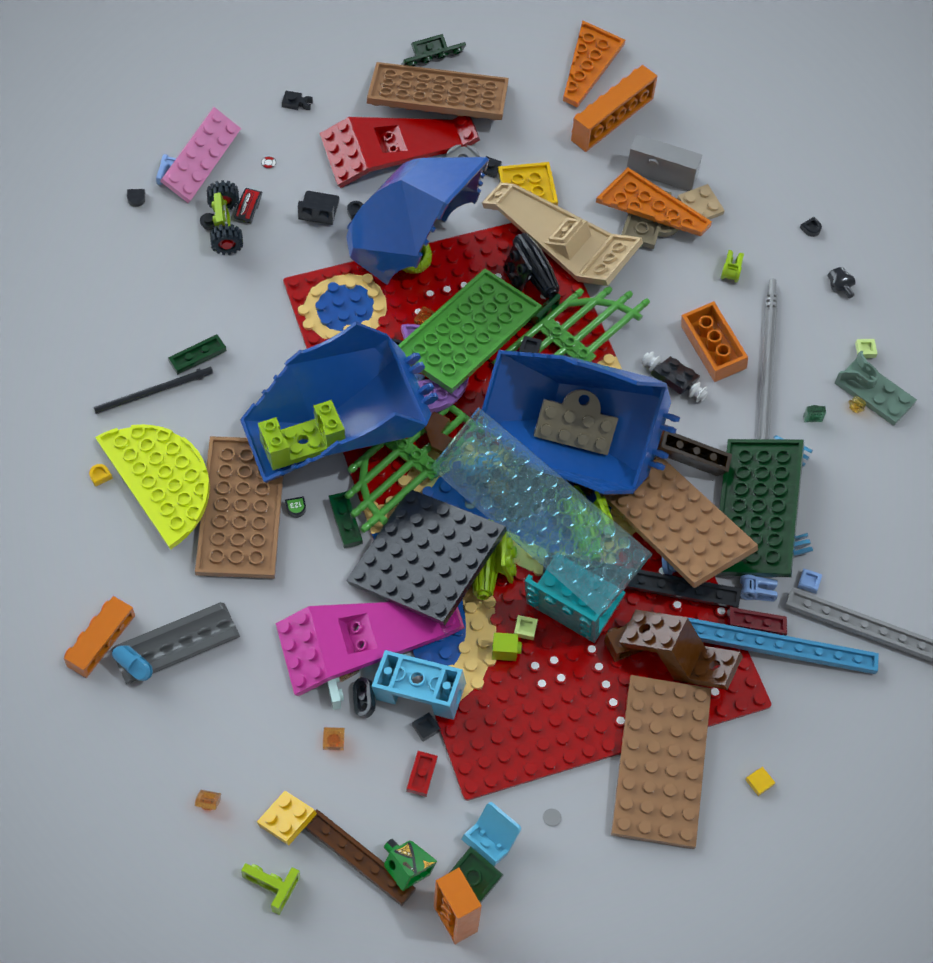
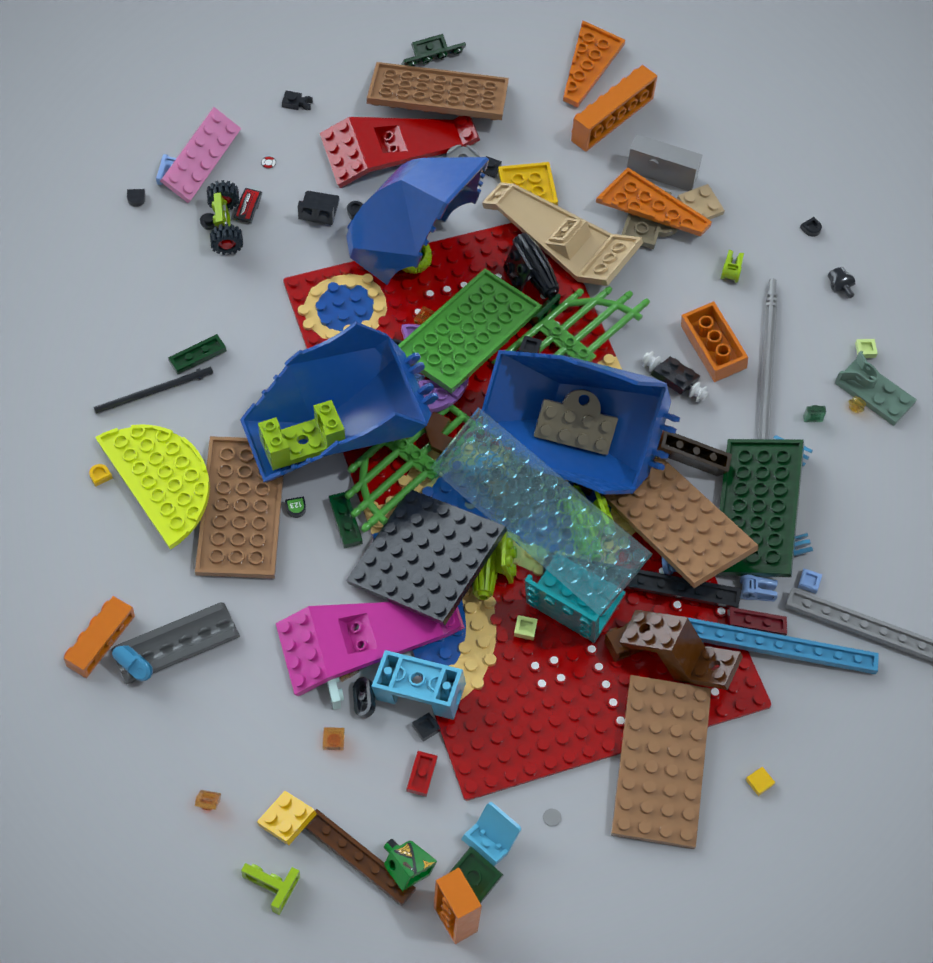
(505, 646): lime brick -> none

